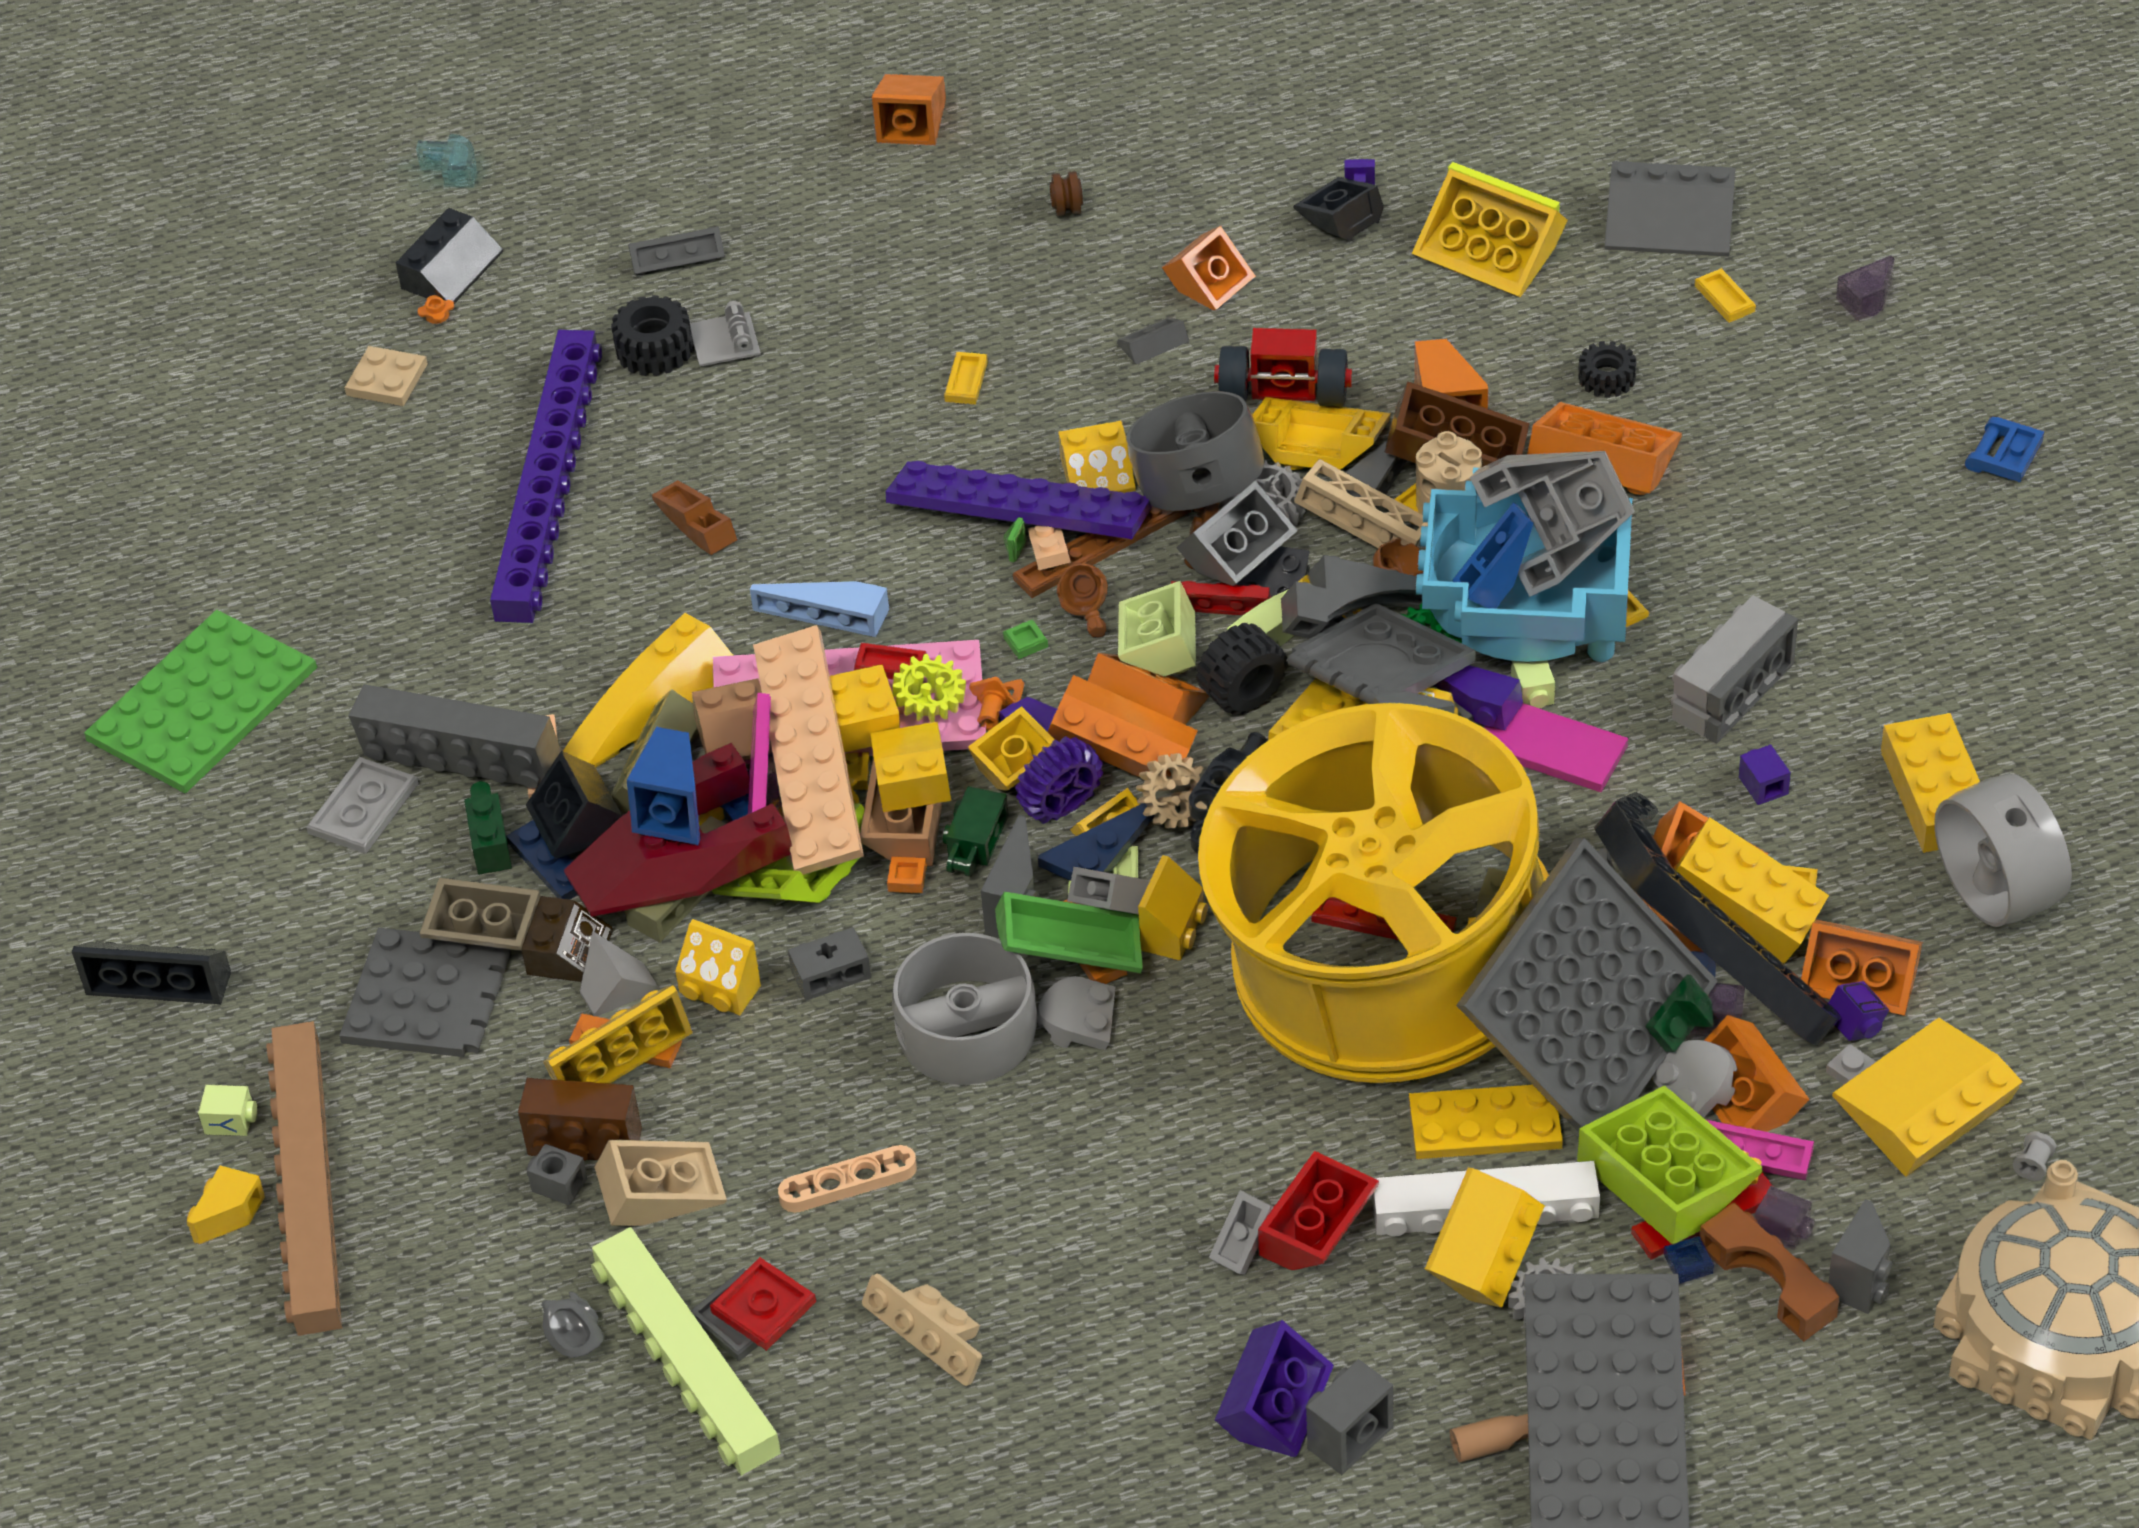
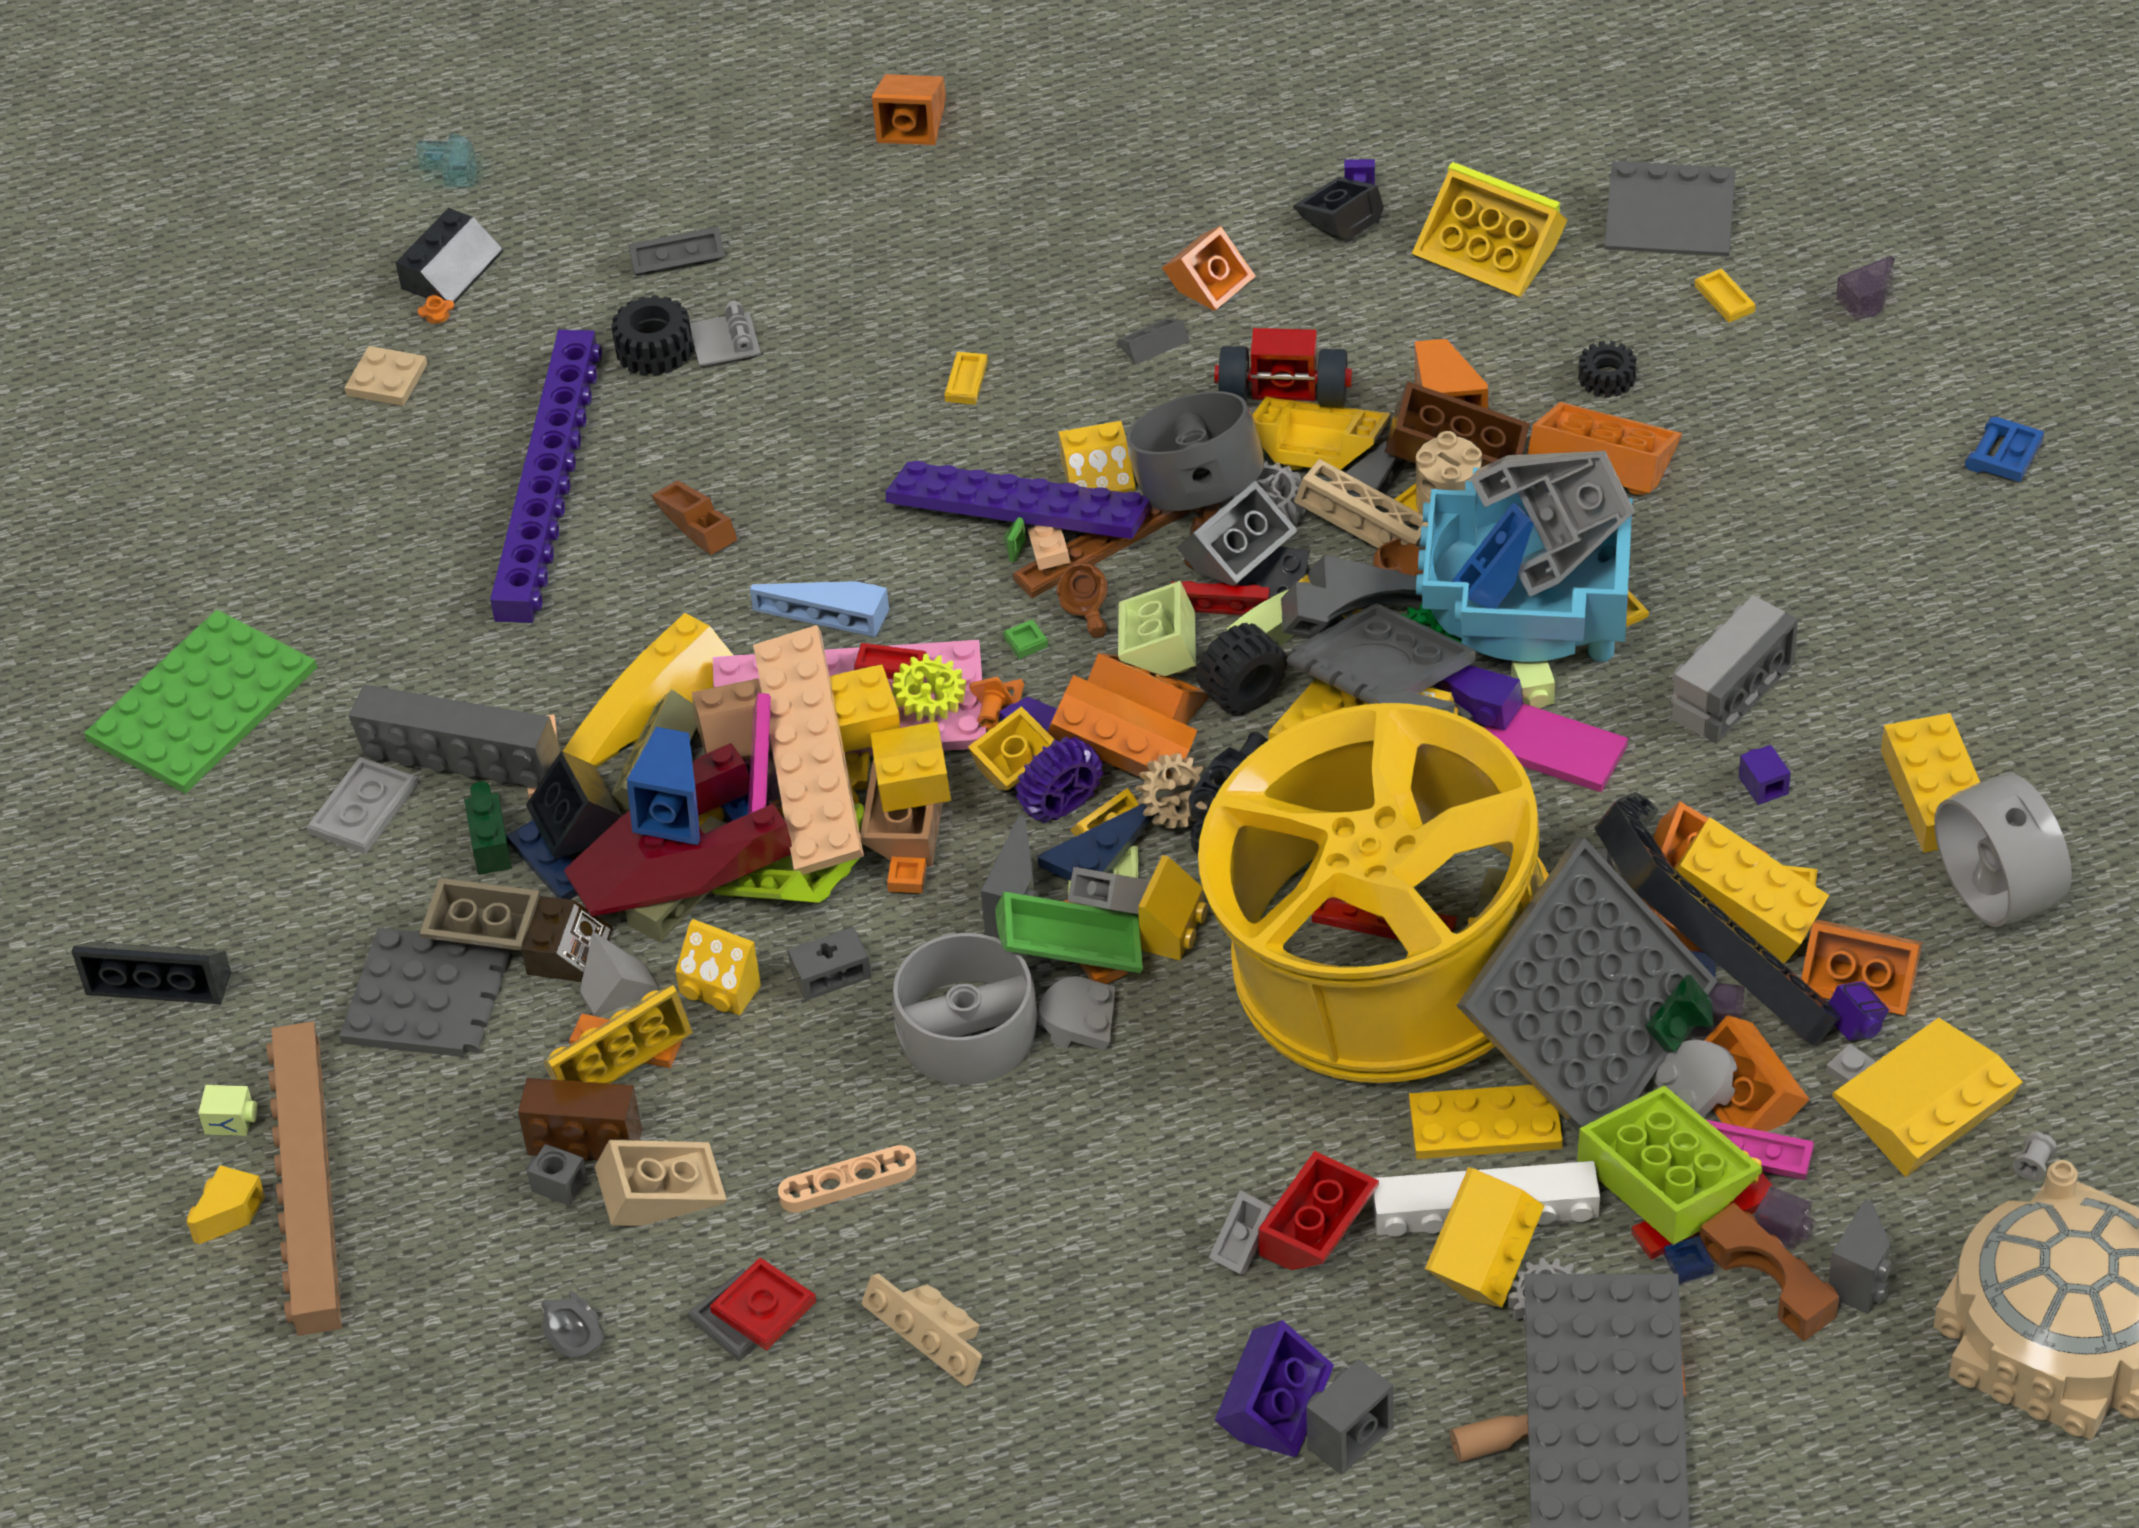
(686, 1352): yellowish green brick -> none
(975, 829): dark green brick -> none
(1066, 193): reddish brown wheel -> none

